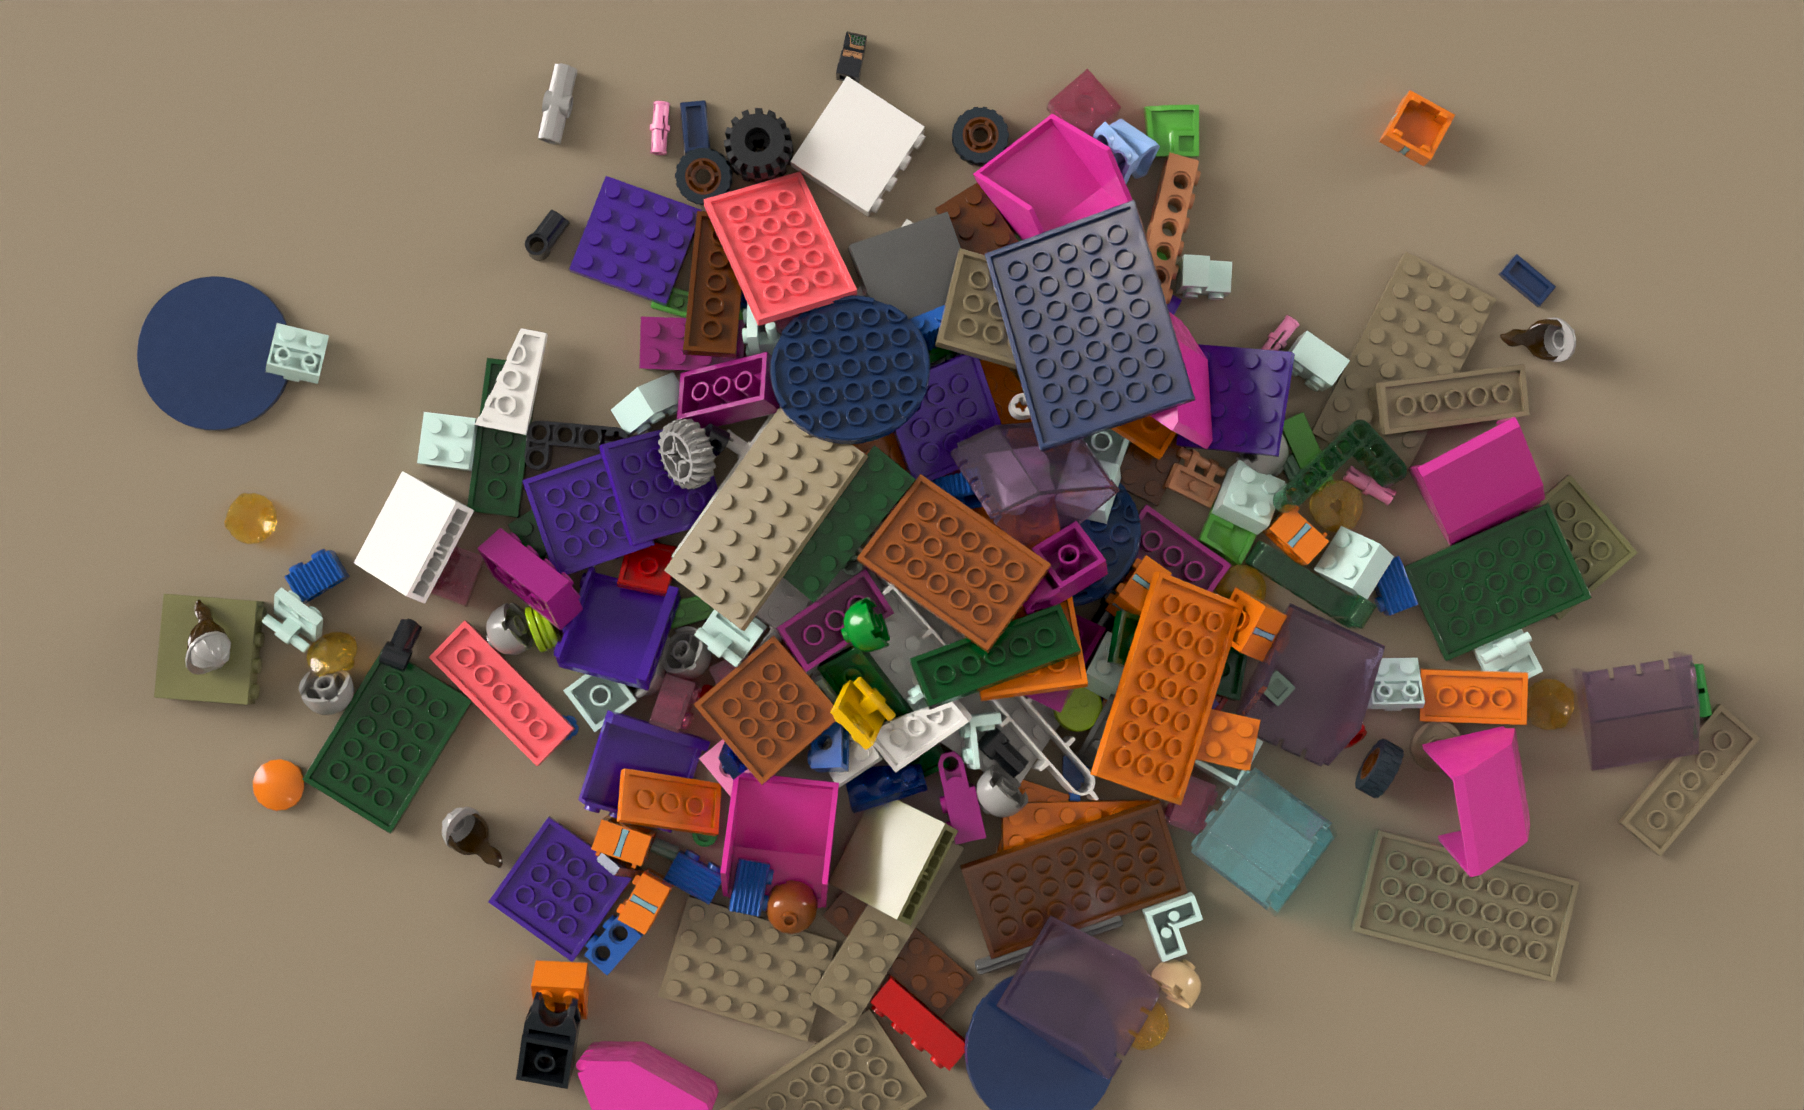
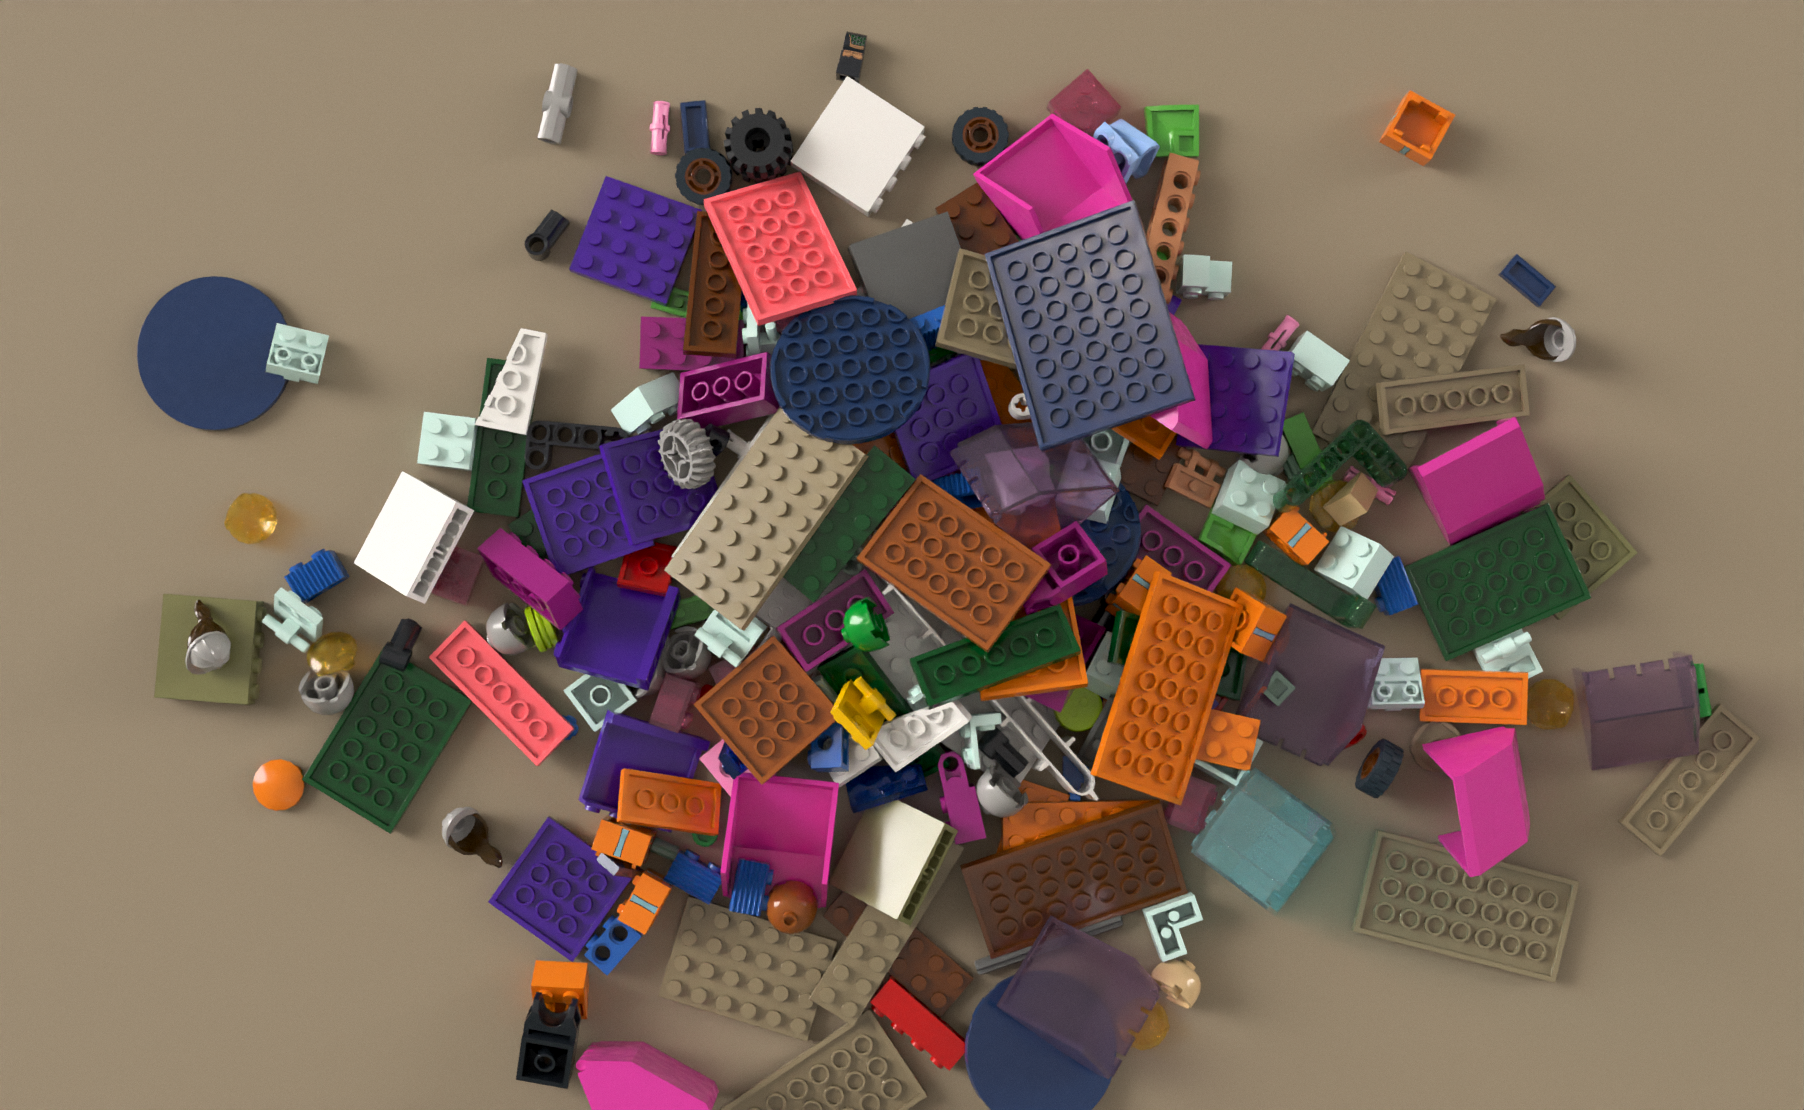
(1351, 500): none -> tan slope

